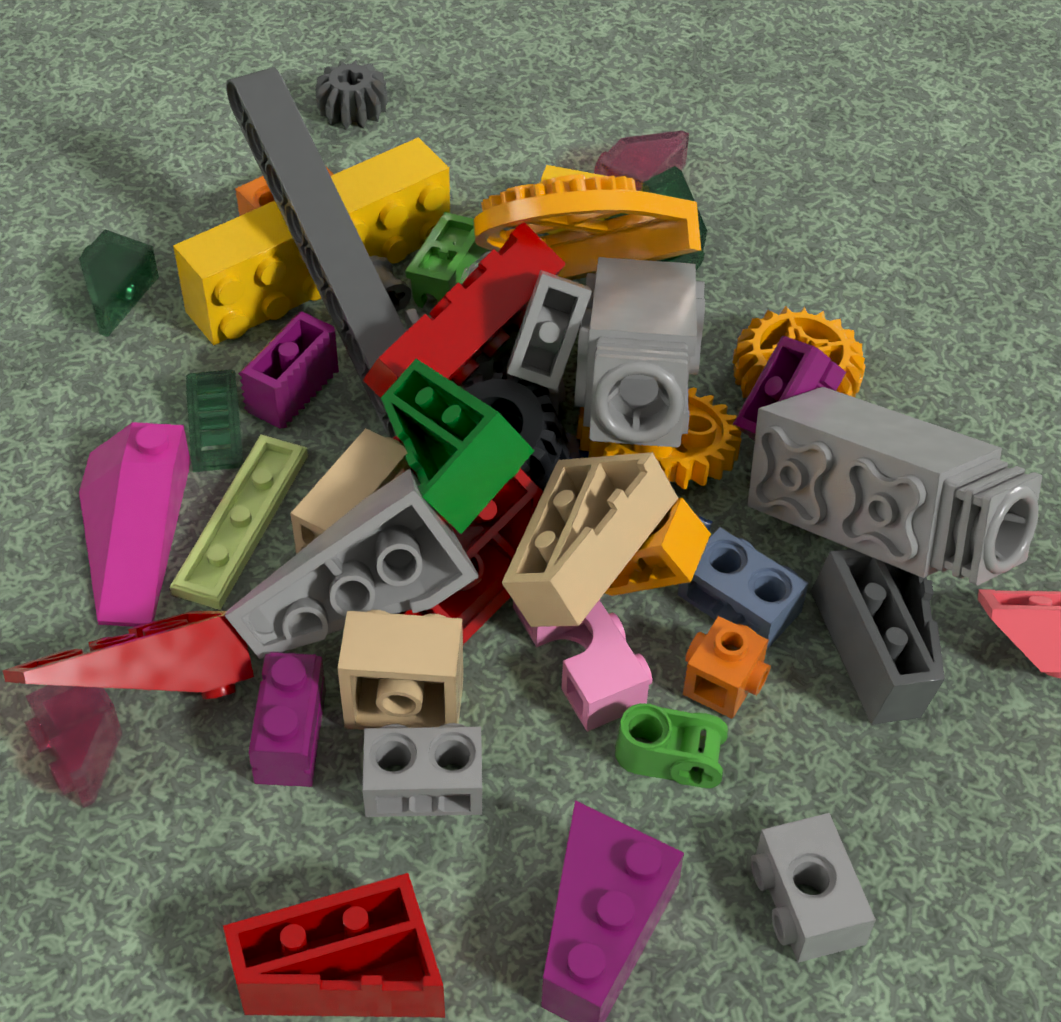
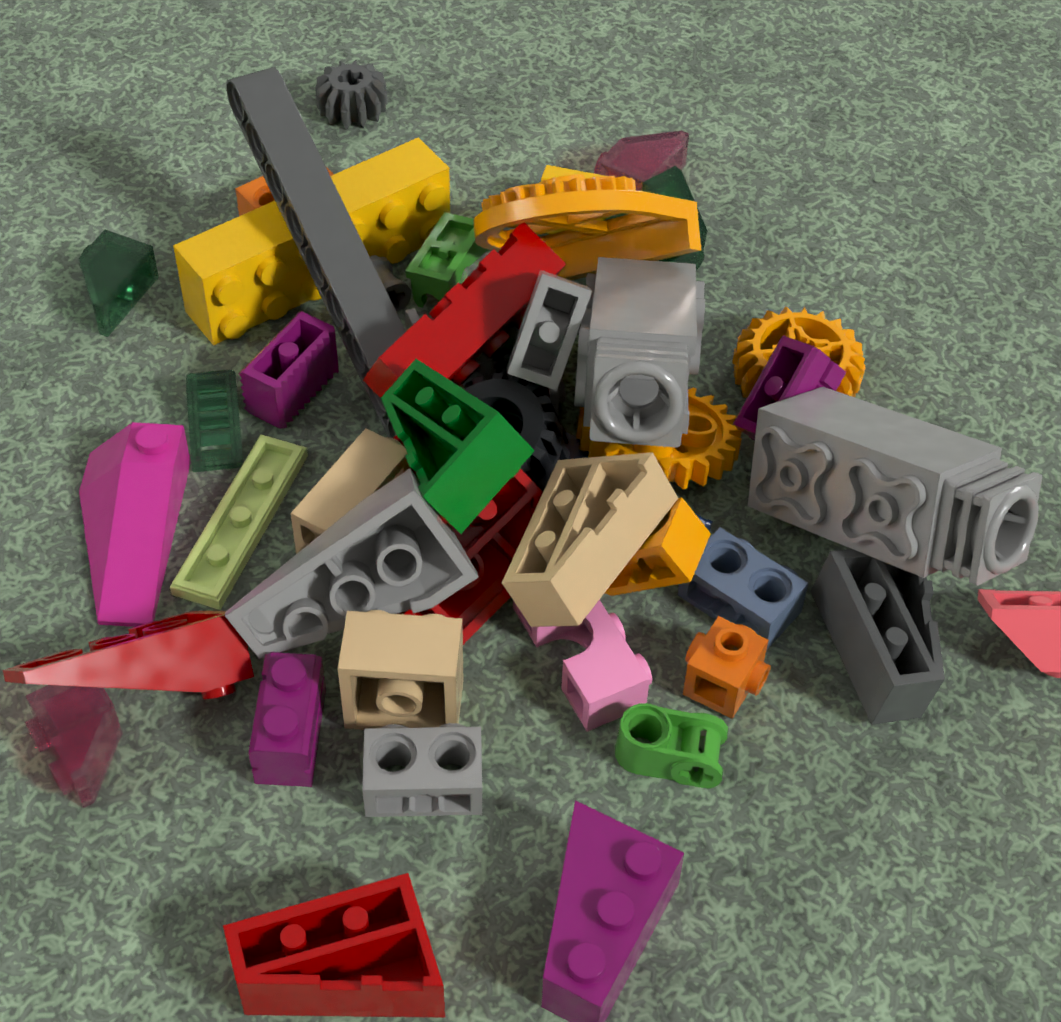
(812, 855): light grey brick -> none

